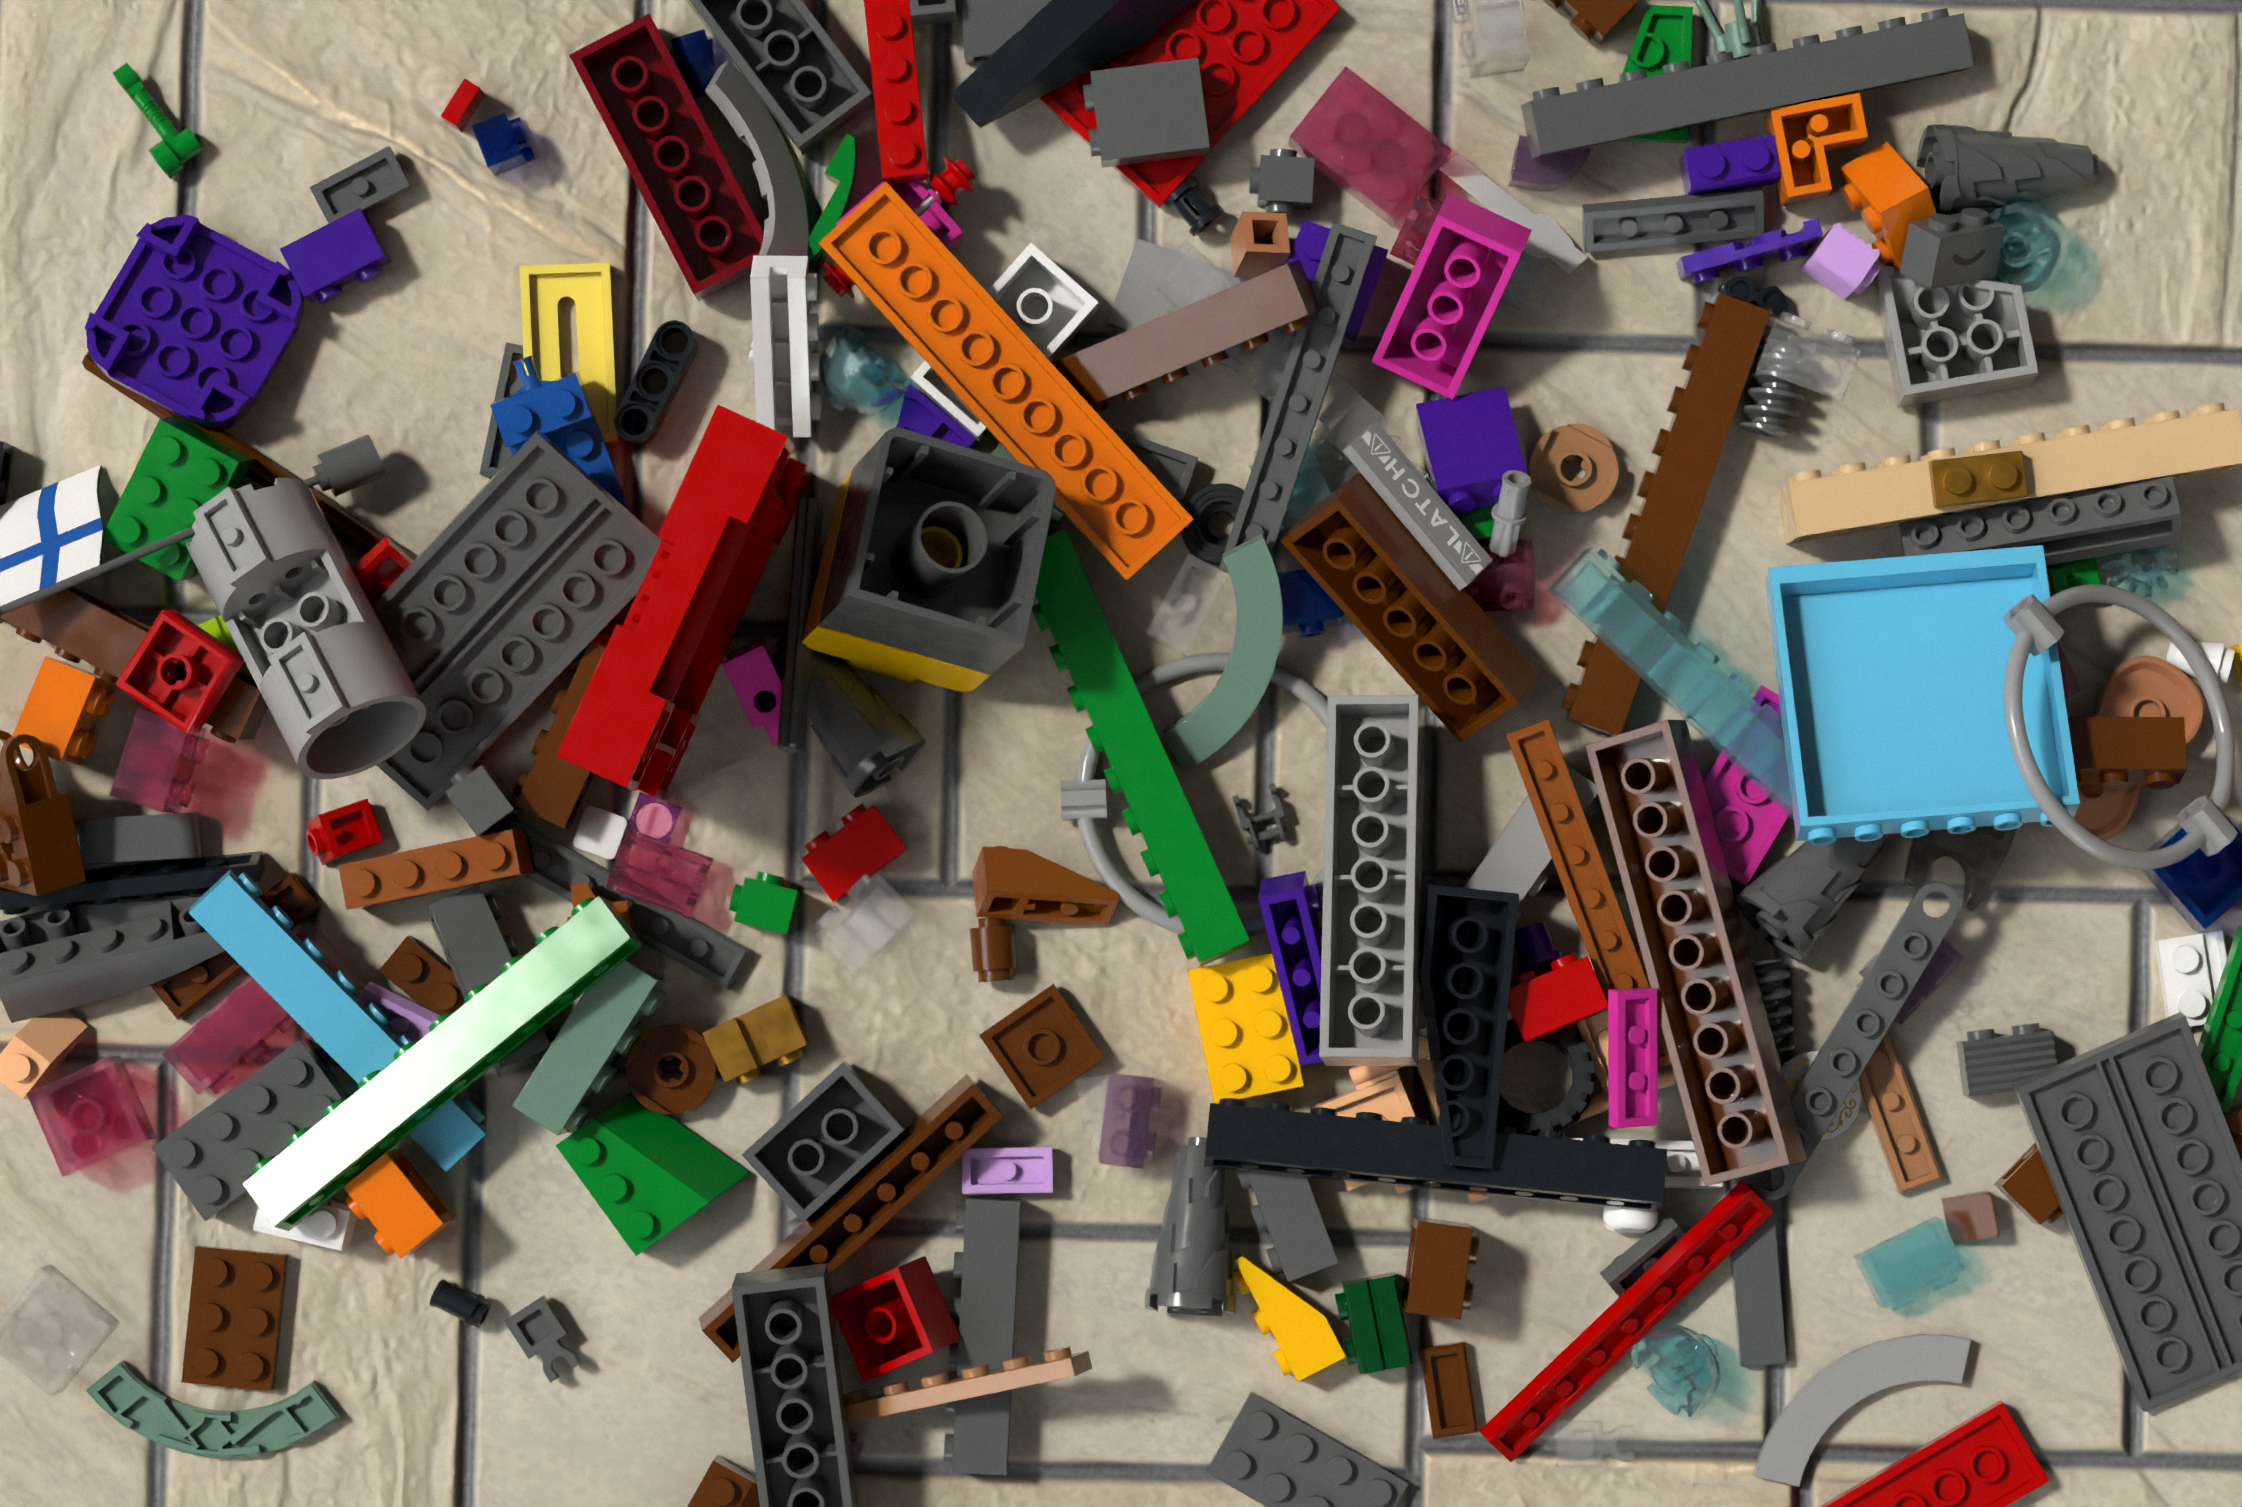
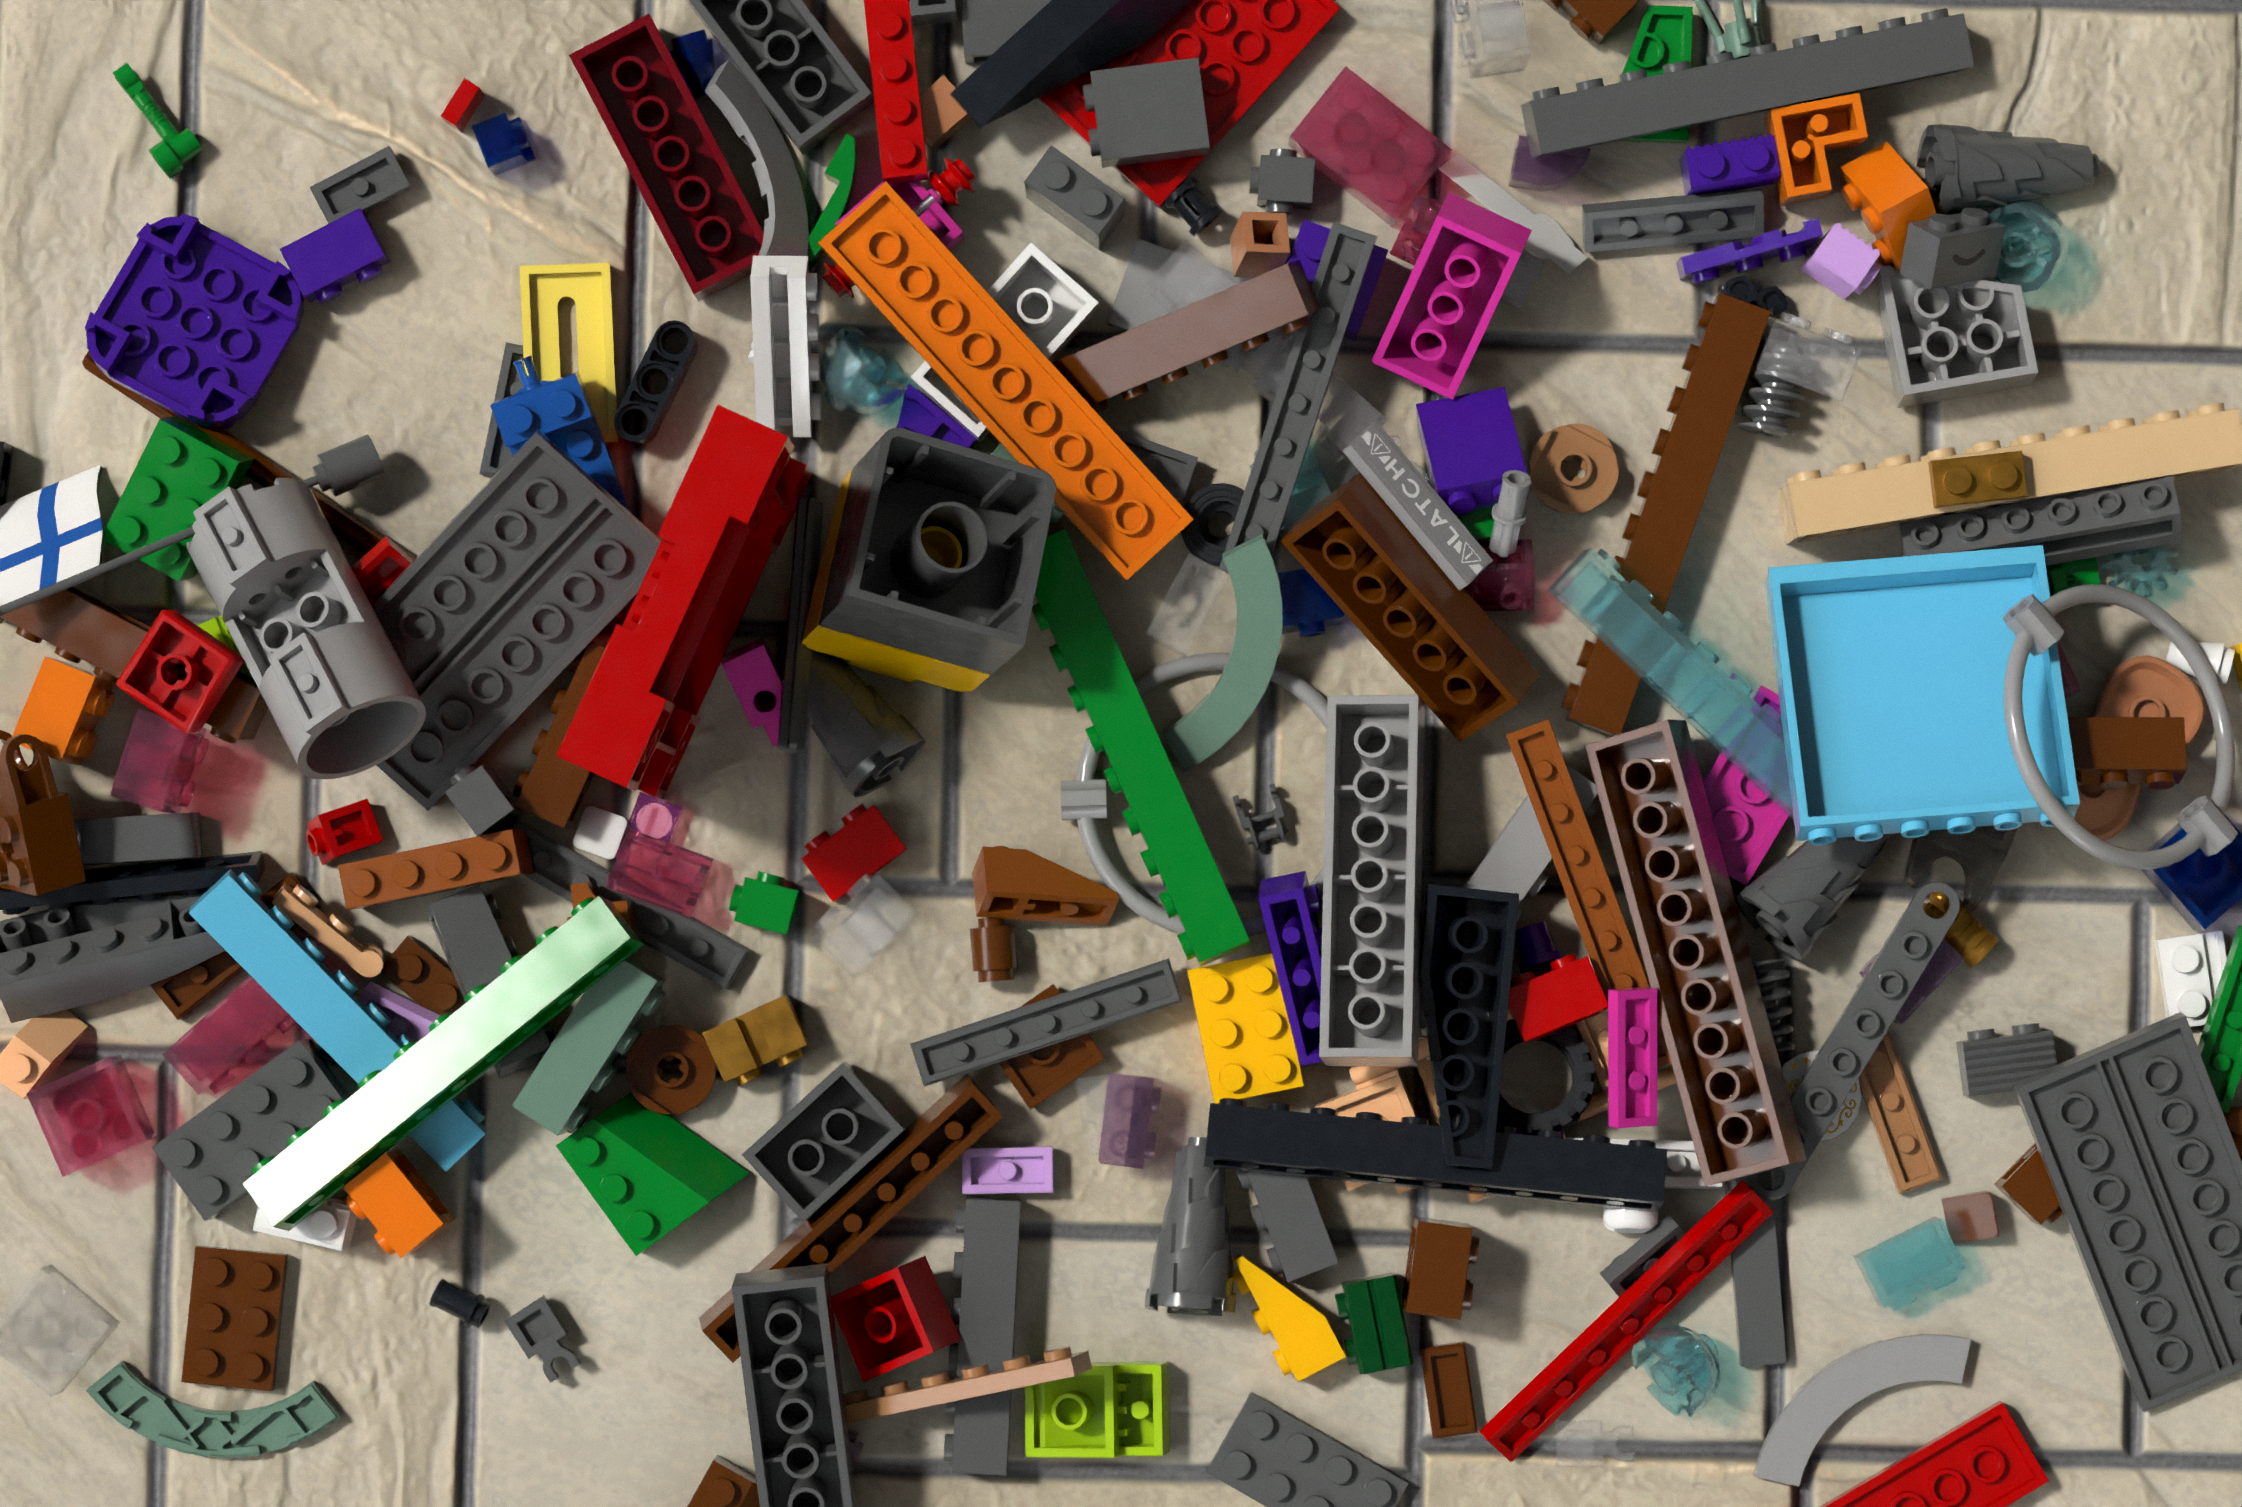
(330, 931): none -> light nougat plate
(940, 113): none -> nougat brick
(1046, 1022): none -> dark grey tile
(1075, 197): none -> dark grey brick
(1101, 1412): none -> lime slope
(1966, 933): none -> pearl gold hinge

